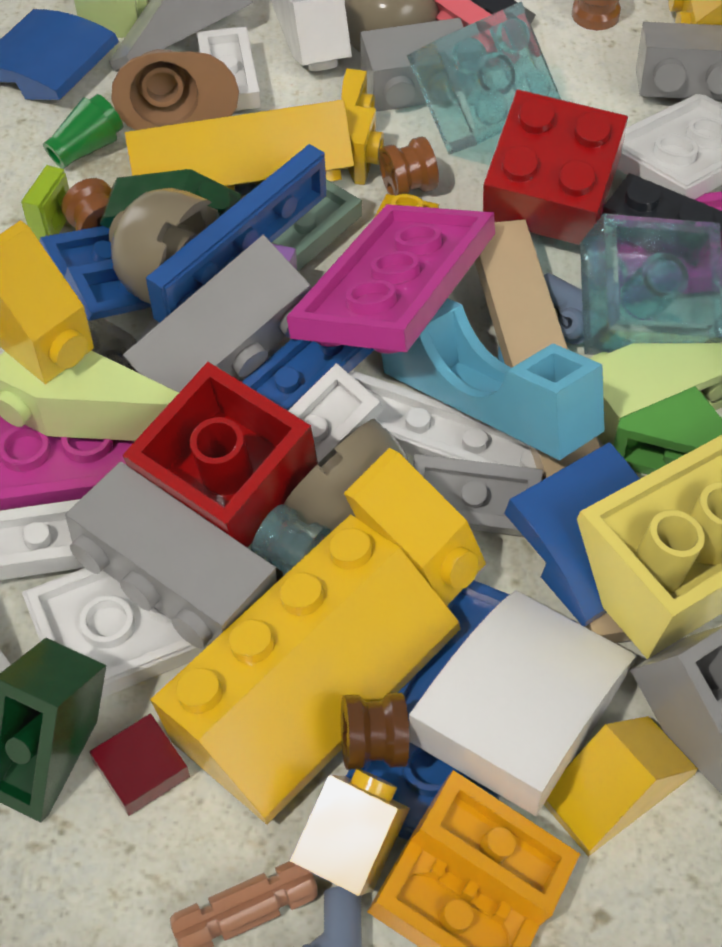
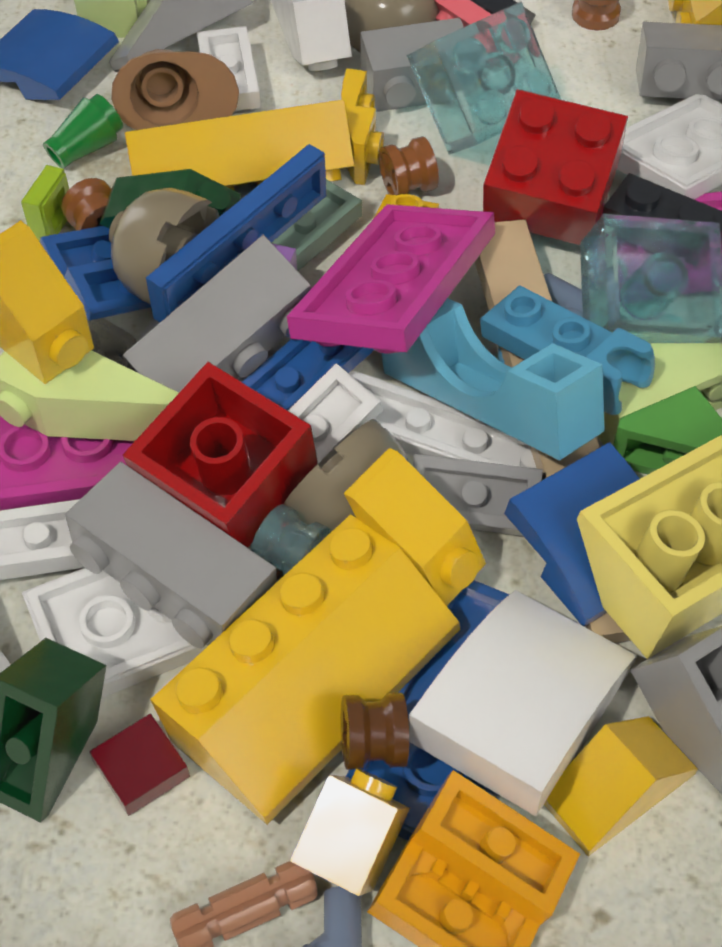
(530, 323): none -> dark azure plate

